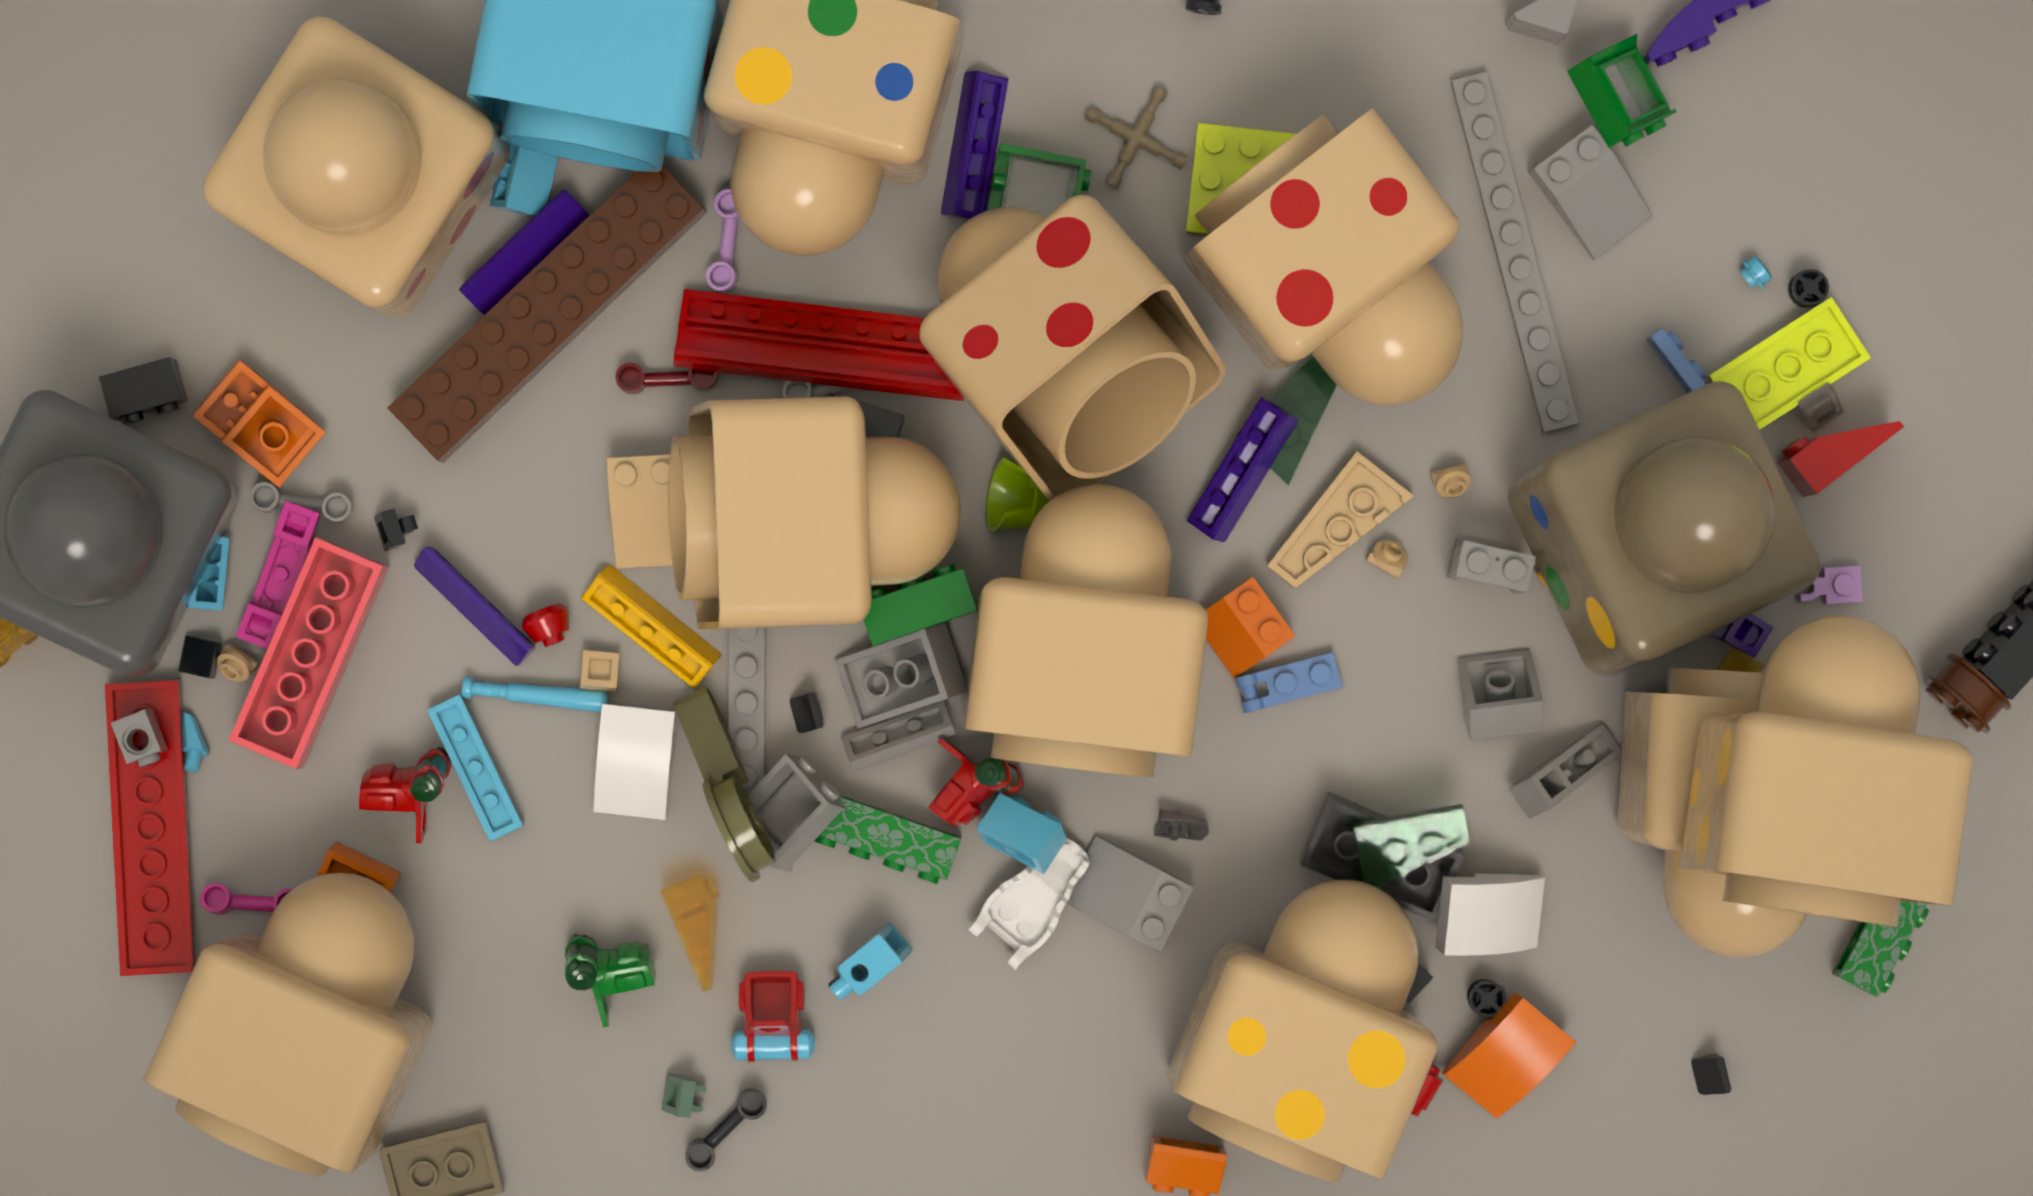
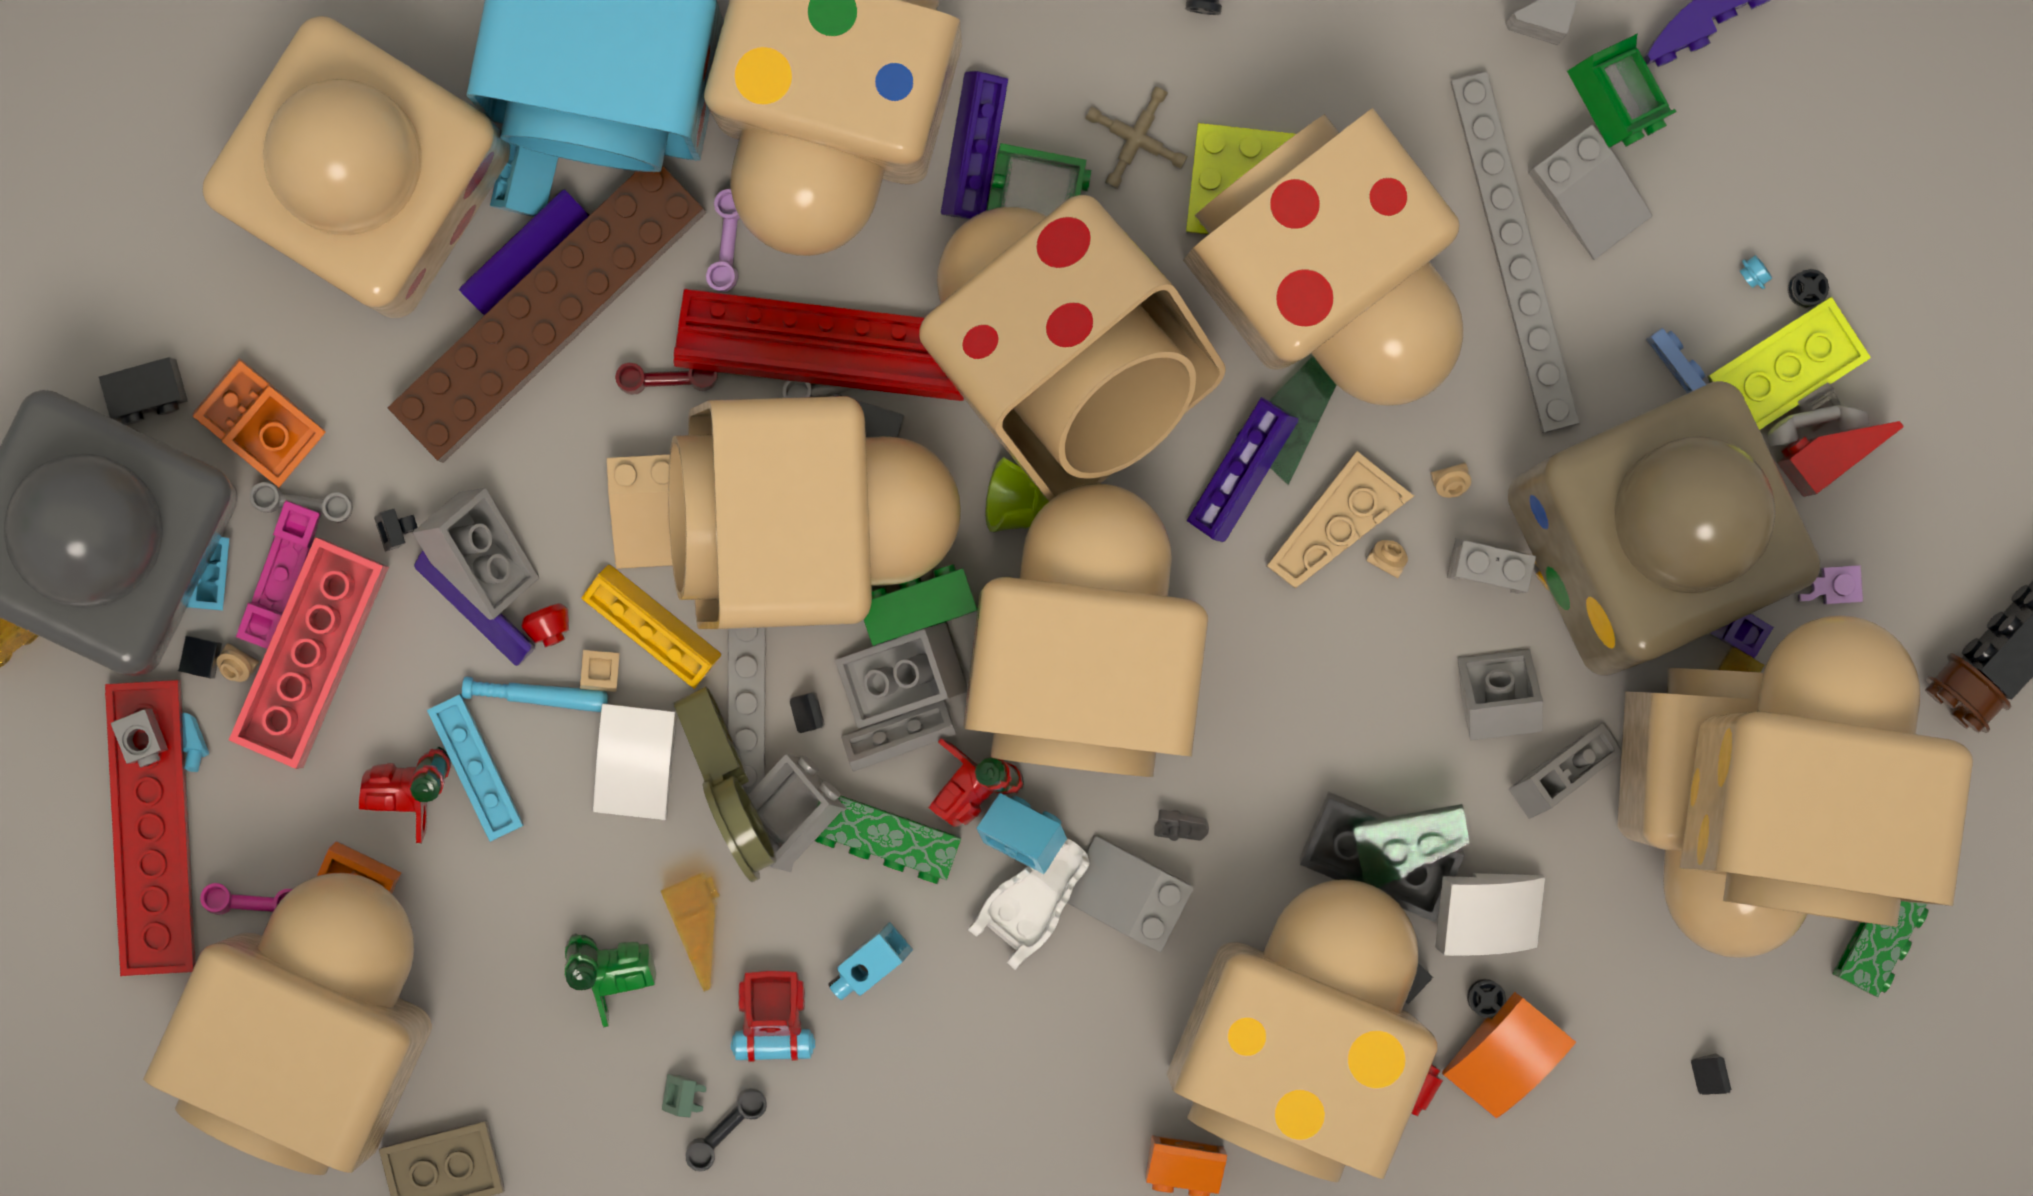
(477, 551): none -> light grey slope
(1245, 627): orange slope -> none
(1290, 682): medium blue plate -> none
(1785, 430): none -> light grey bar

